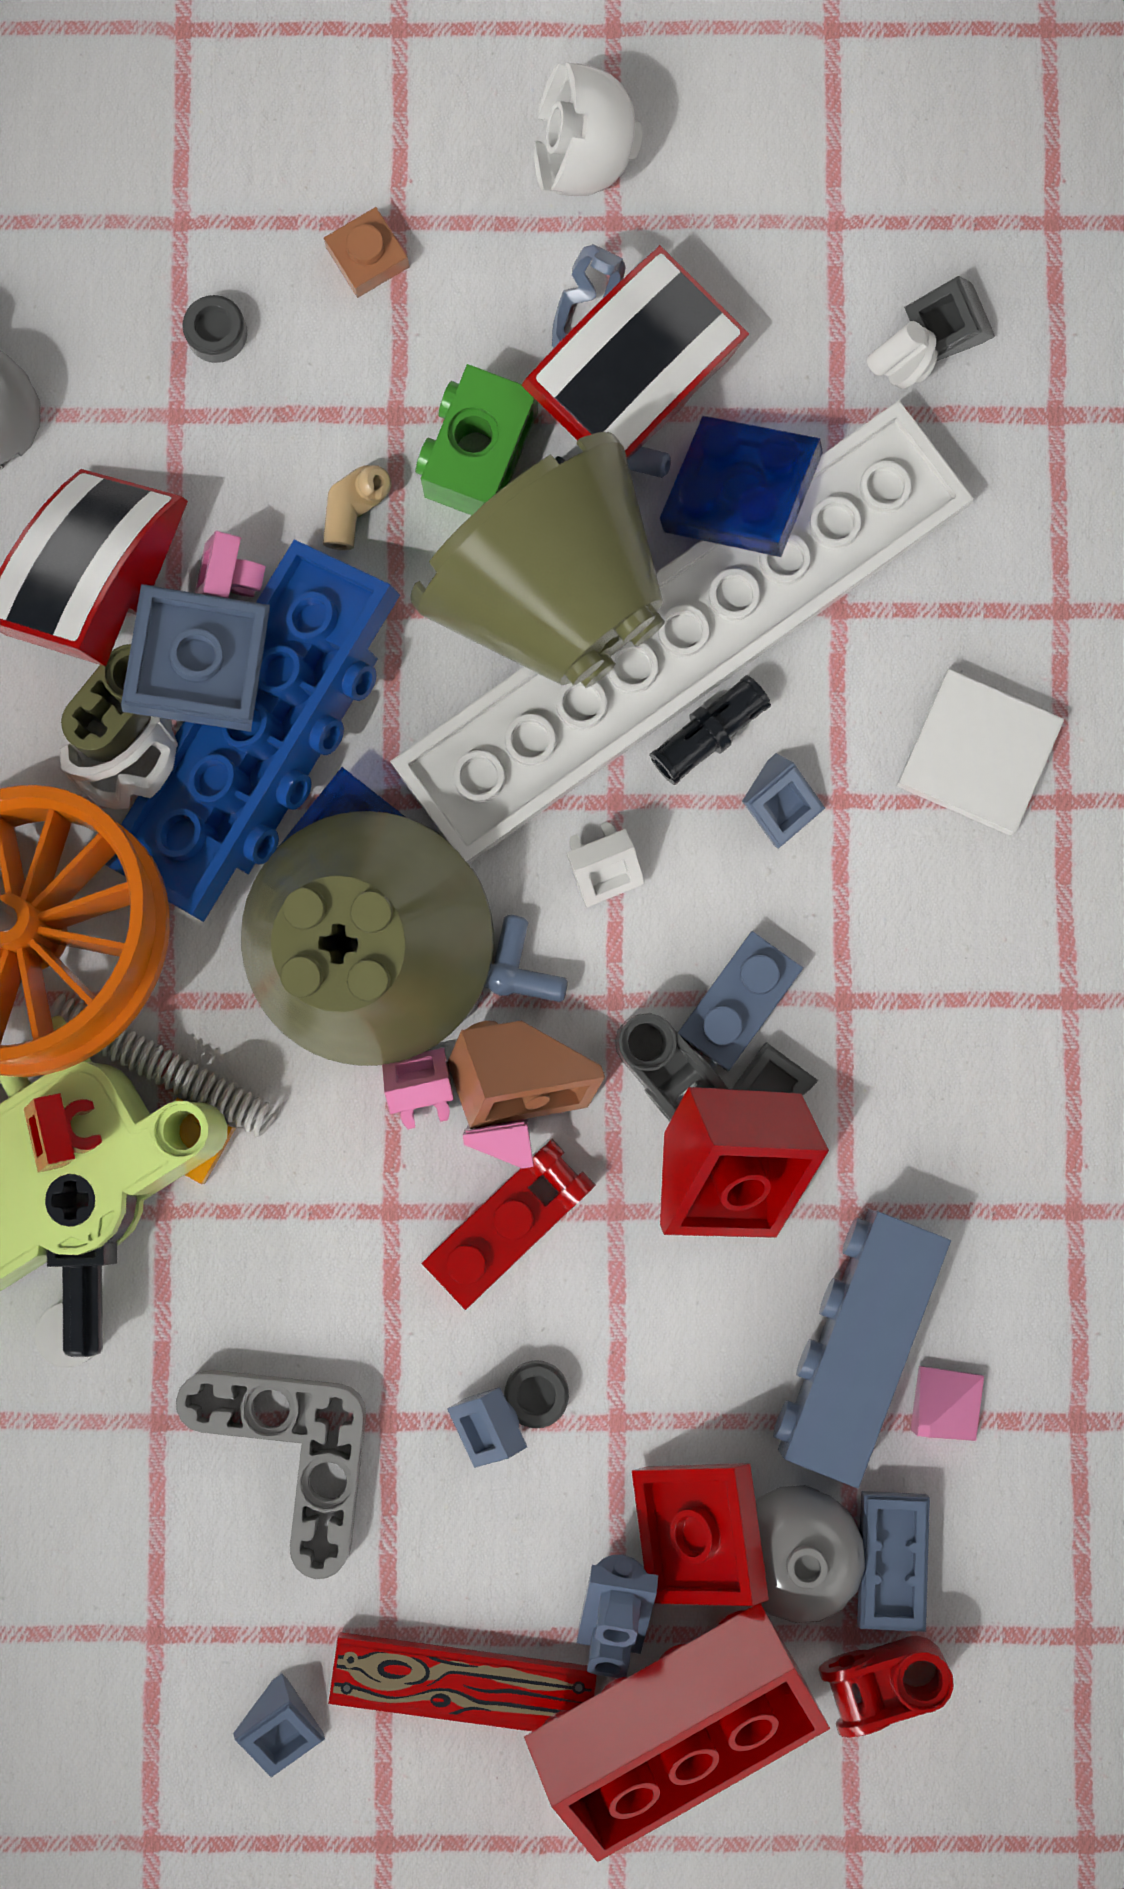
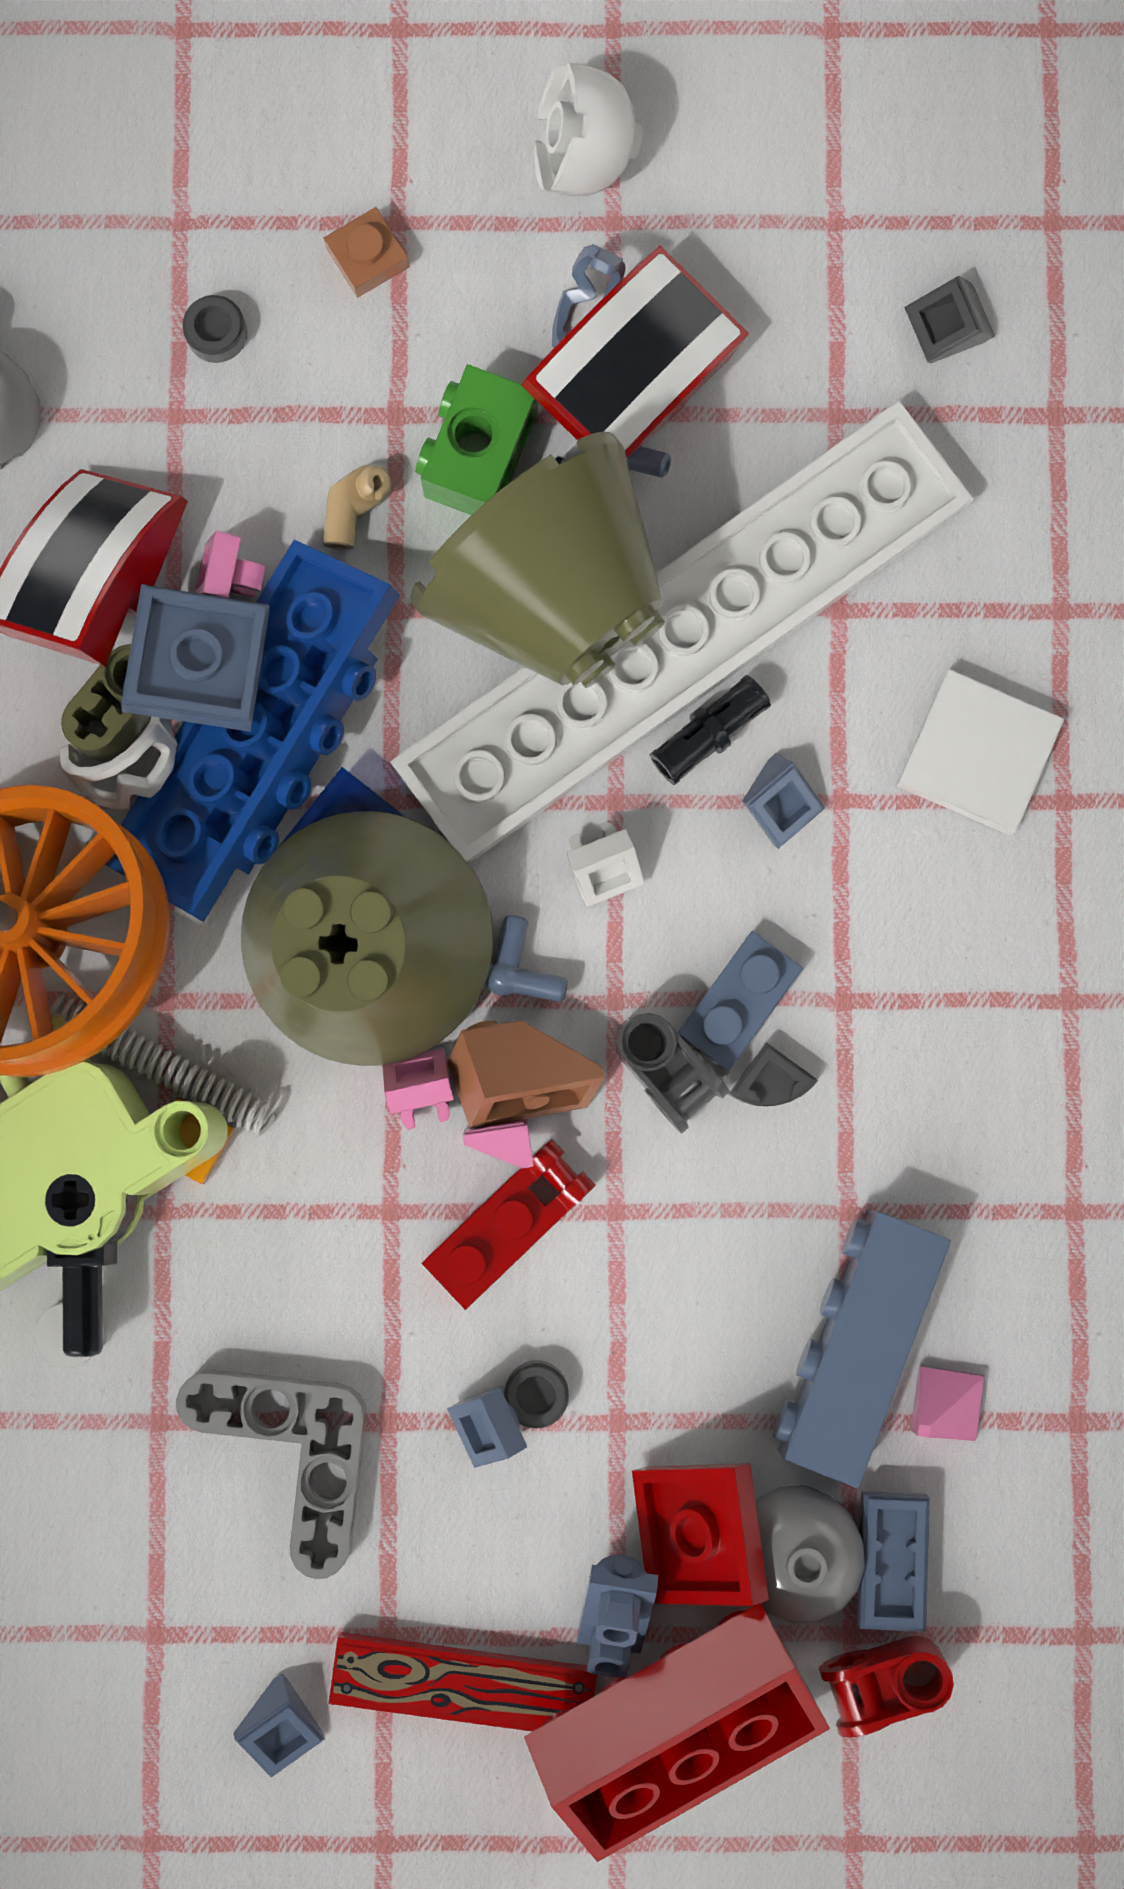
(52, 1133): red tile -> none
(737, 1162): red slope -> none
(741, 485): clear blue plate -> none
(905, 356): white plate -> none

